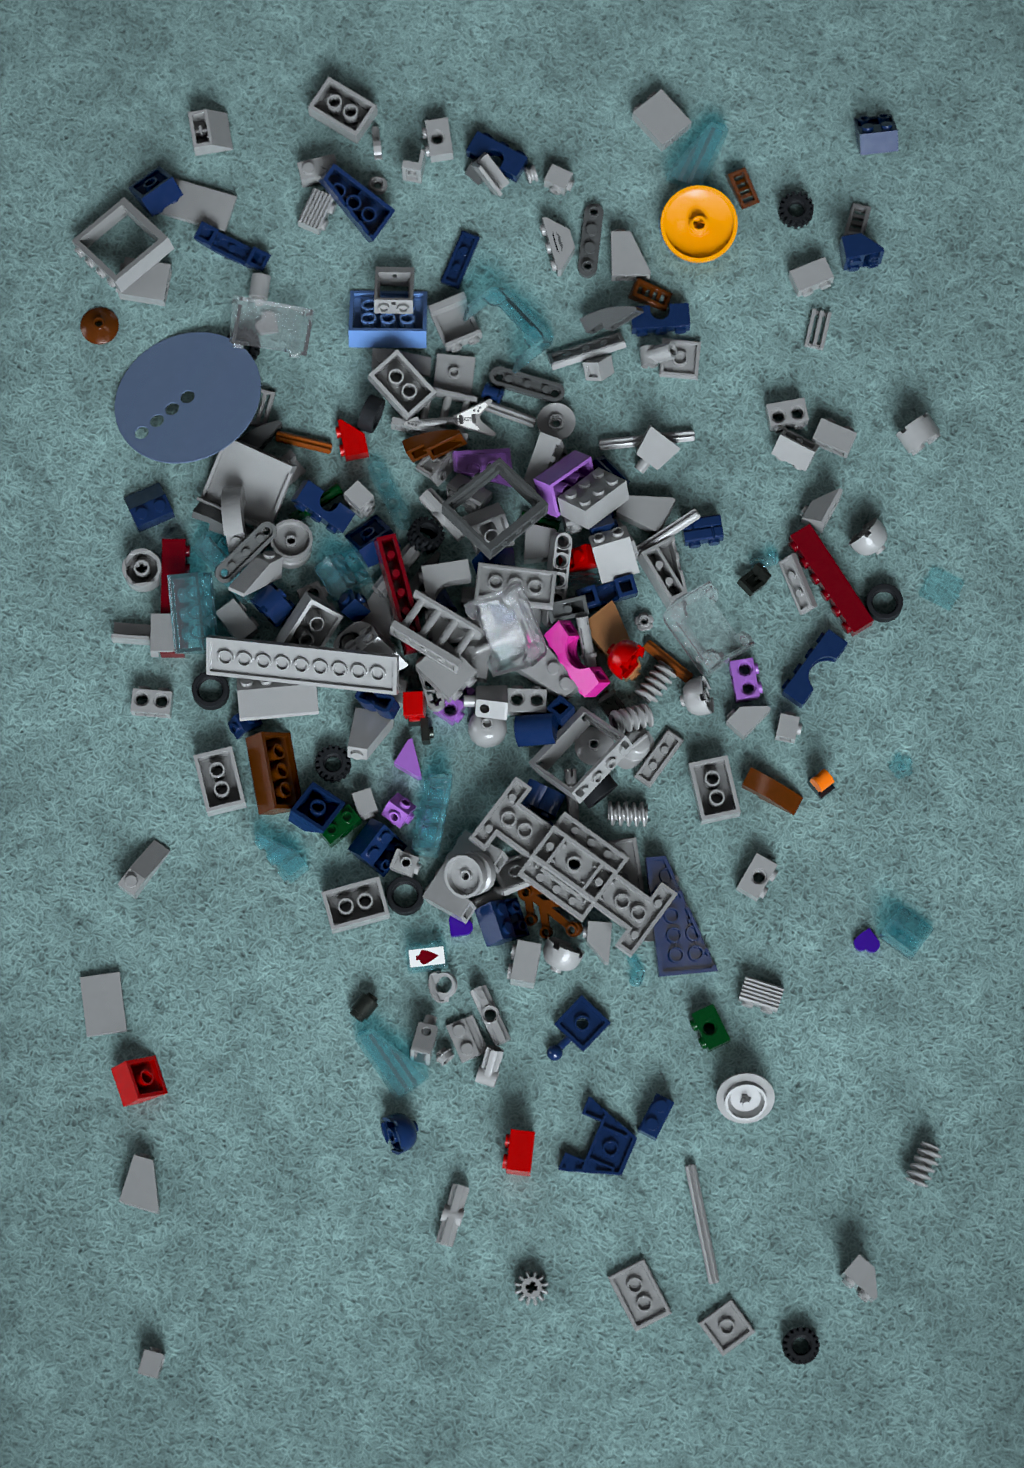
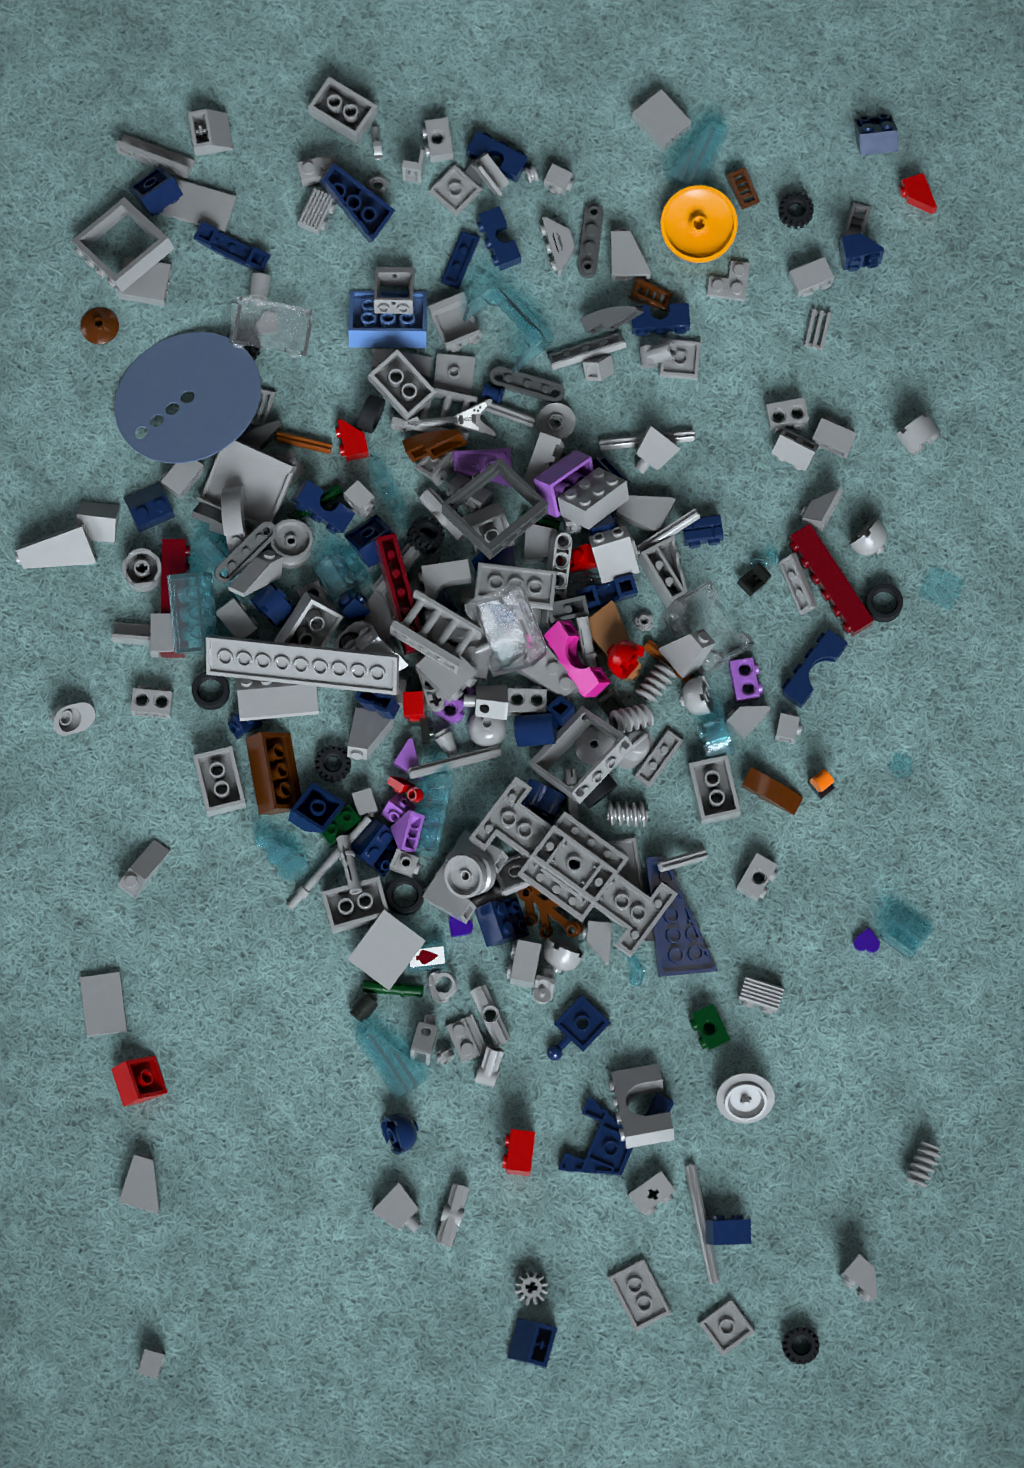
(58, 549): none -> slope
(72, 718): none -> light grey piece
(99, 520): none -> light grey slope
(155, 156): none -> light grey fence
(182, 477): none -> light grey brick
(303, 892): none -> light grey bar
(347, 857): none -> light grey pin
(386, 949): none -> light grey piece
(398, 1210): none -> light grey torso
(401, 785): none -> red plate
(402, 989): none -> dark green pin
(407, 831): none -> medium lavender slope
(446, 742): none -> light grey cone
(454, 762): none -> light grey axle
(455, 190): none -> light grey tile
(504, 254): none -> dark blue arch
(532, 1343): none -> dark blue slope
(544, 986): none -> light grey hips
(639, 1129): none -> light grey arch
(657, 1183): none -> light grey brick
(682, 860): none -> light grey axle
(688, 652): none -> light grey slope
(716, 738): none -> clear light blue brick
(728, 1230): none -> dark blue brick
(731, 288): none -> light grey plate
(918, 193): none -> red slope

